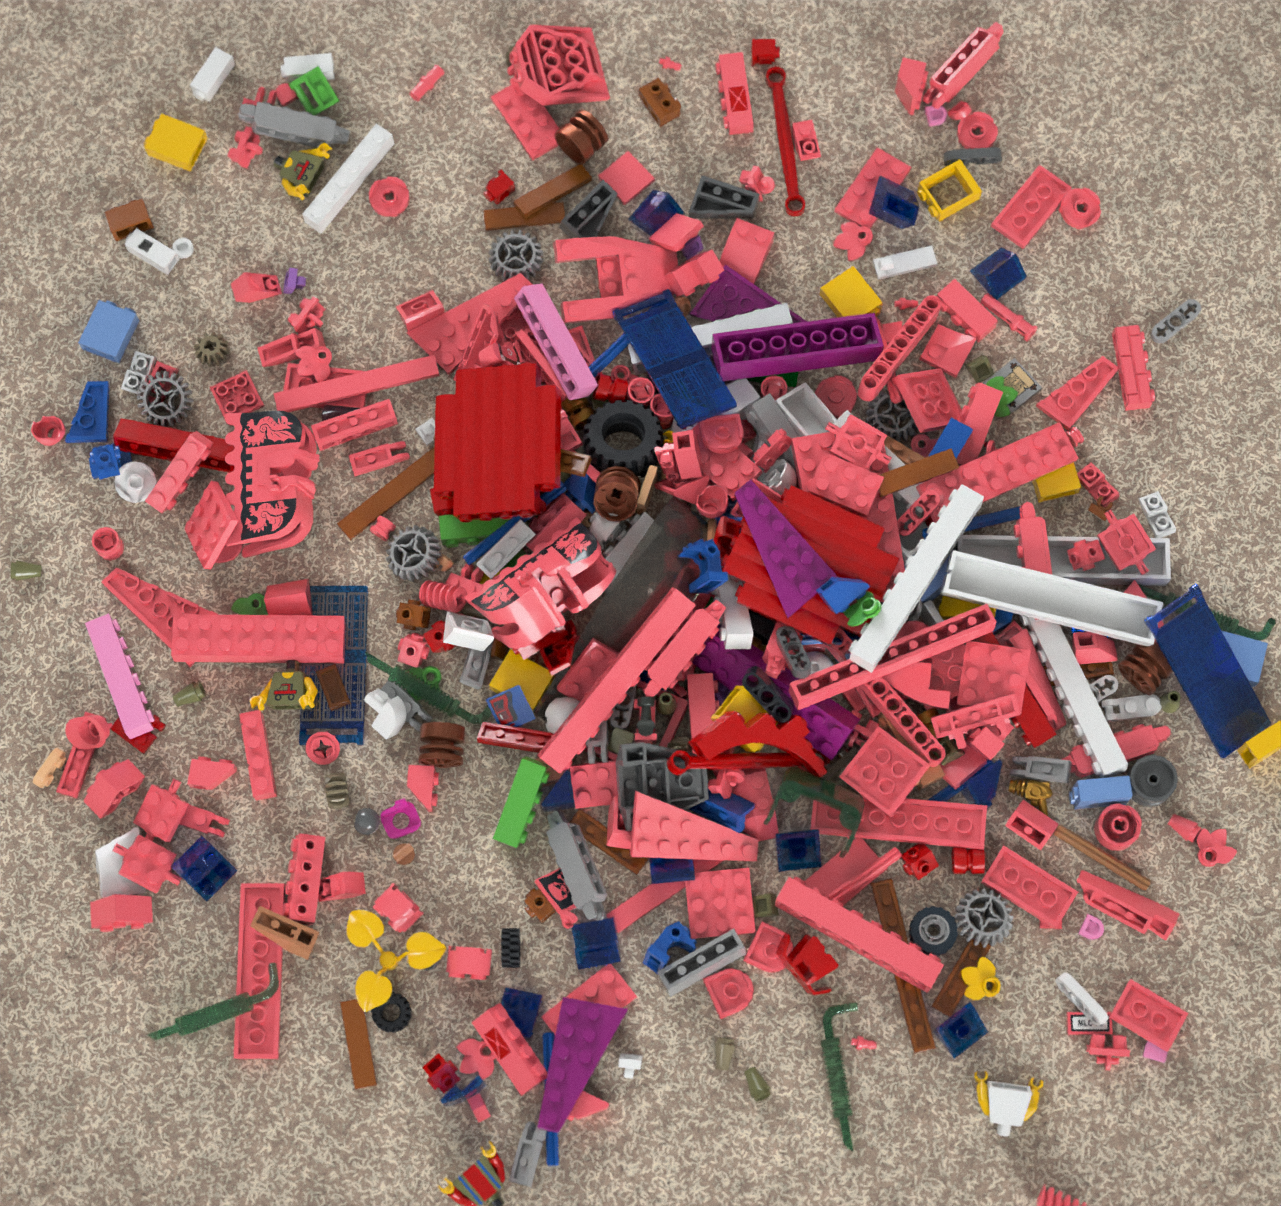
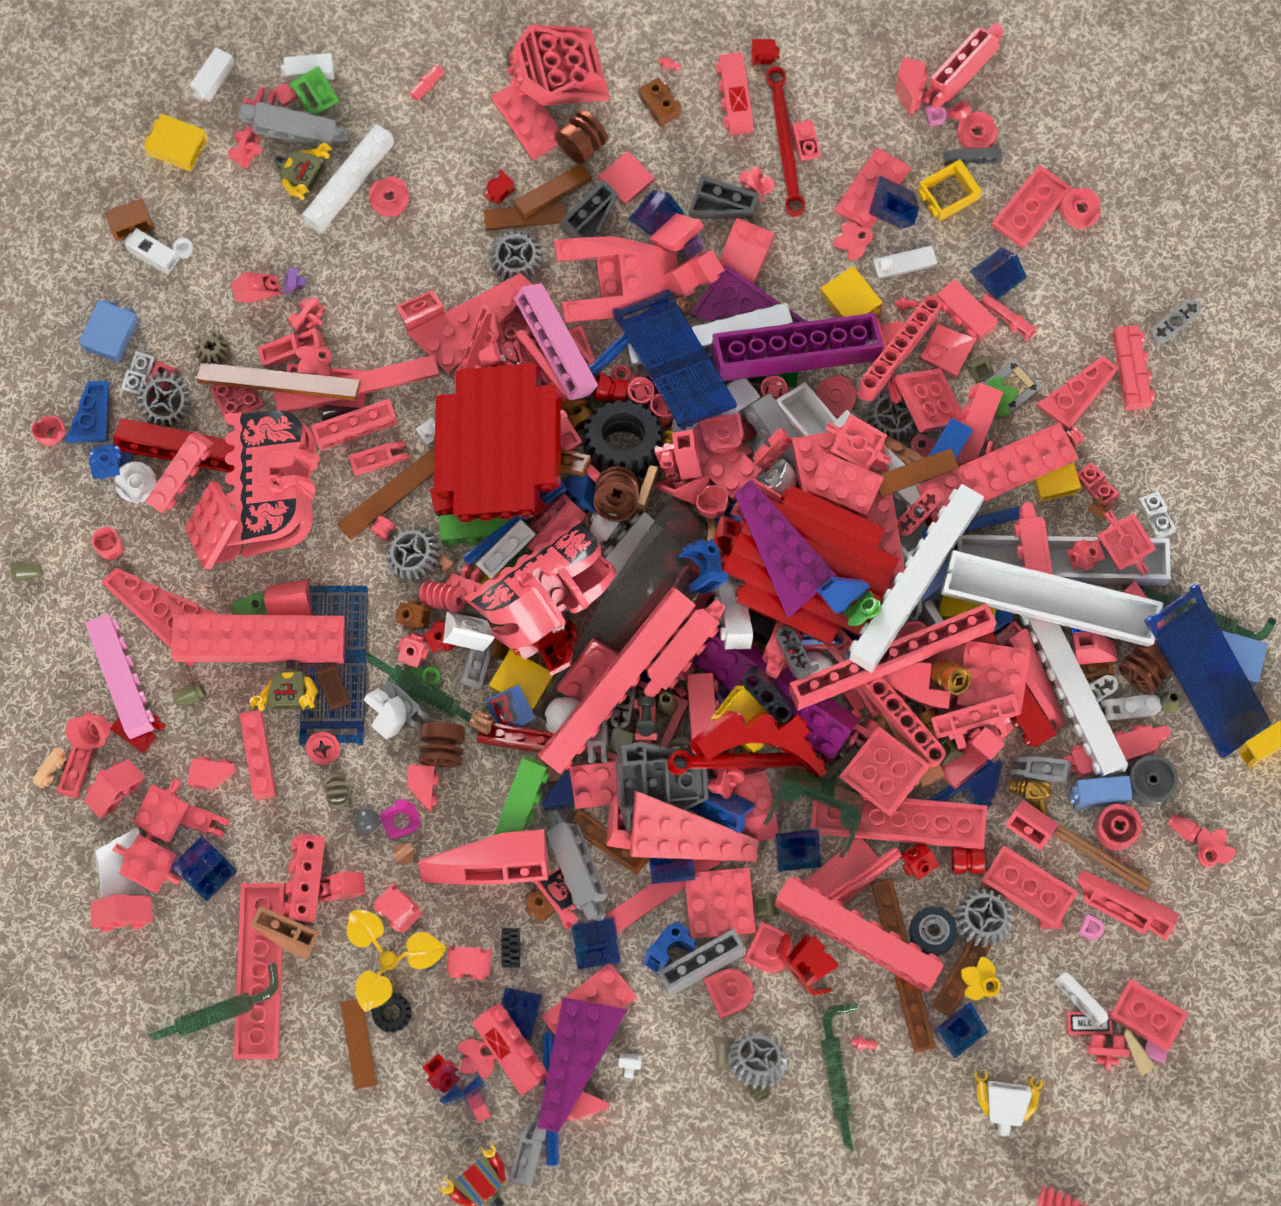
(278, 381): none -> tile
(481, 721): none -> nougat plate
(493, 860): none -> coral wedge
(755, 1067): none -> light grey gear
(951, 676): none -> pearl gold wheel
(1142, 1060): none -> tan slope

